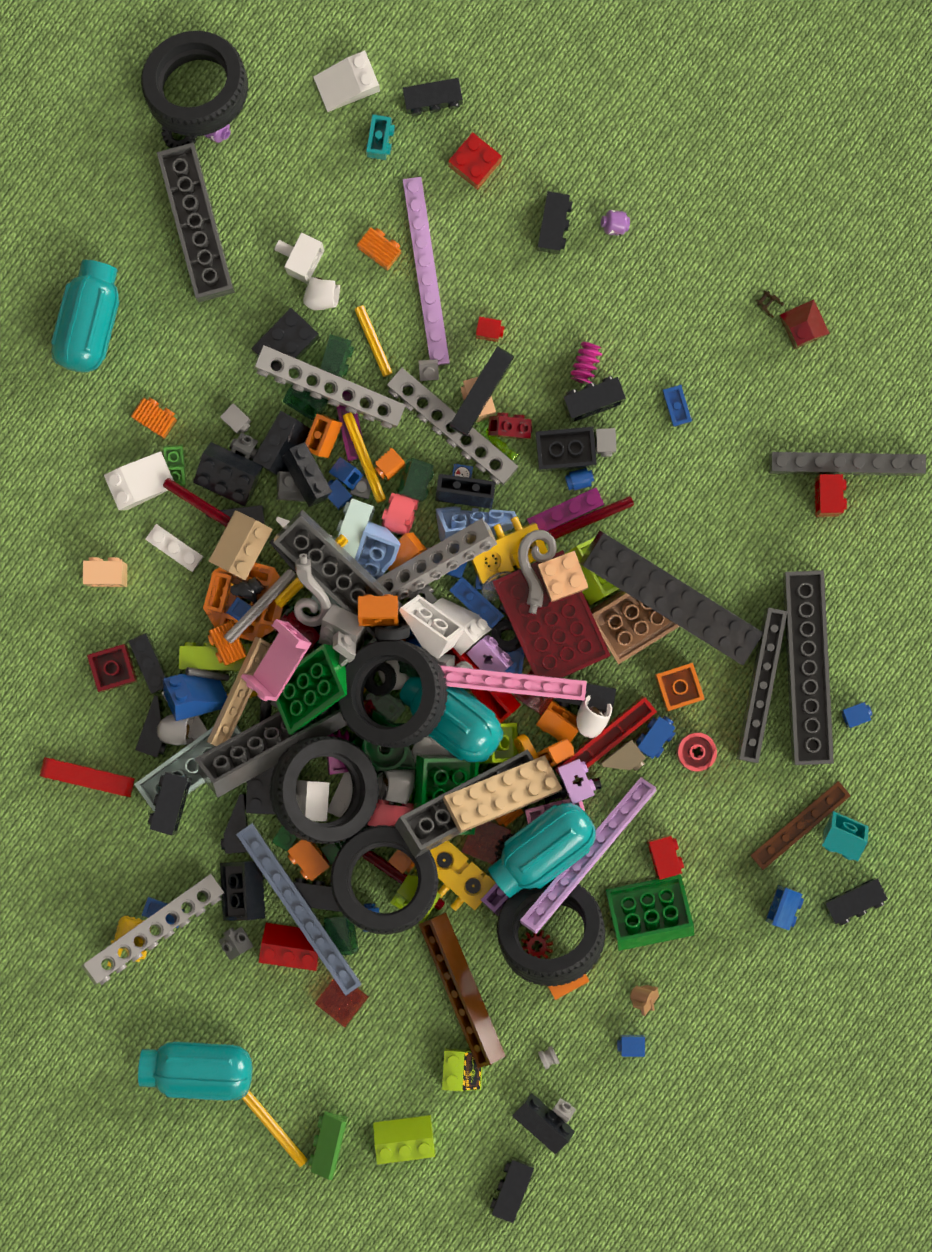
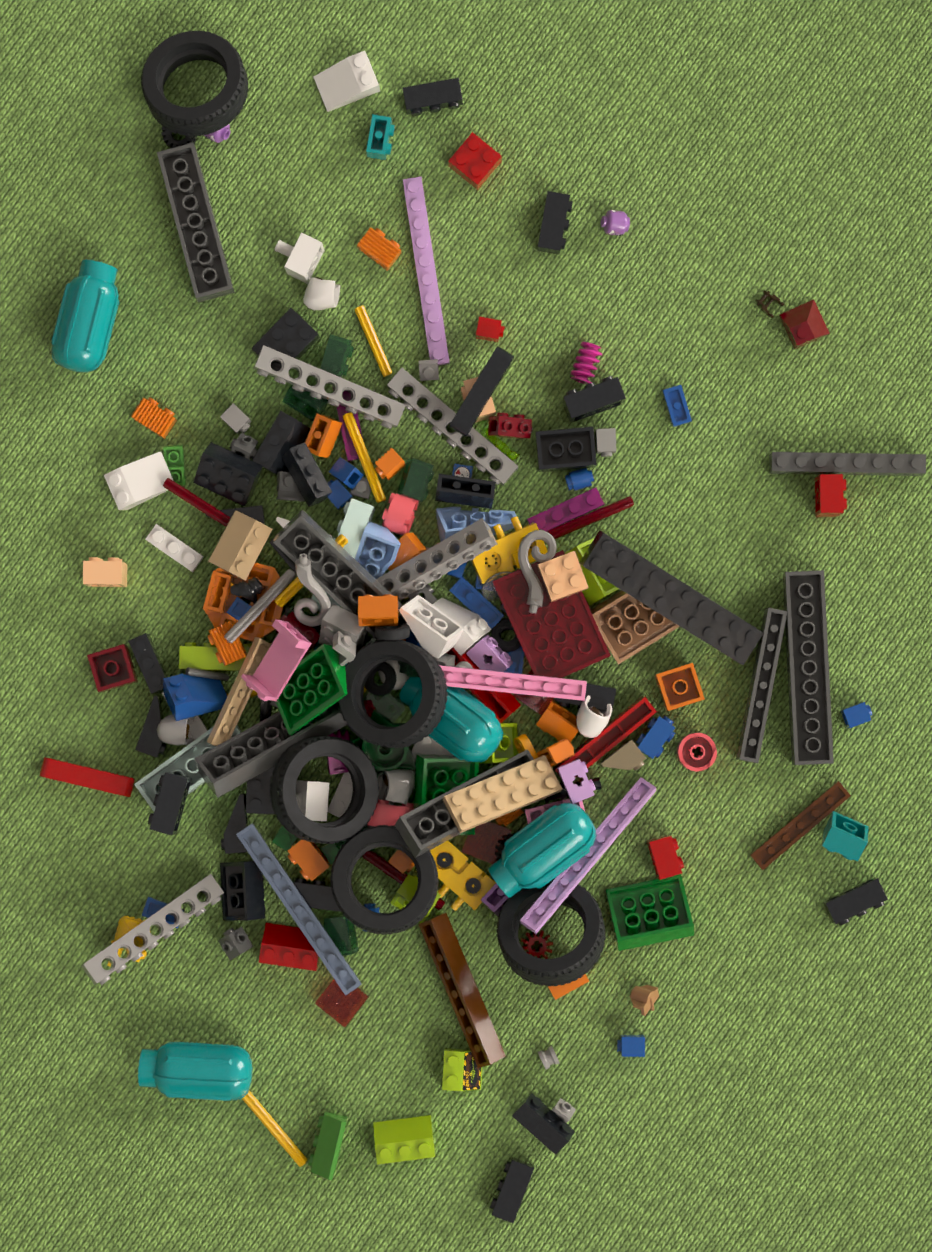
(784, 908): blue slope -> none

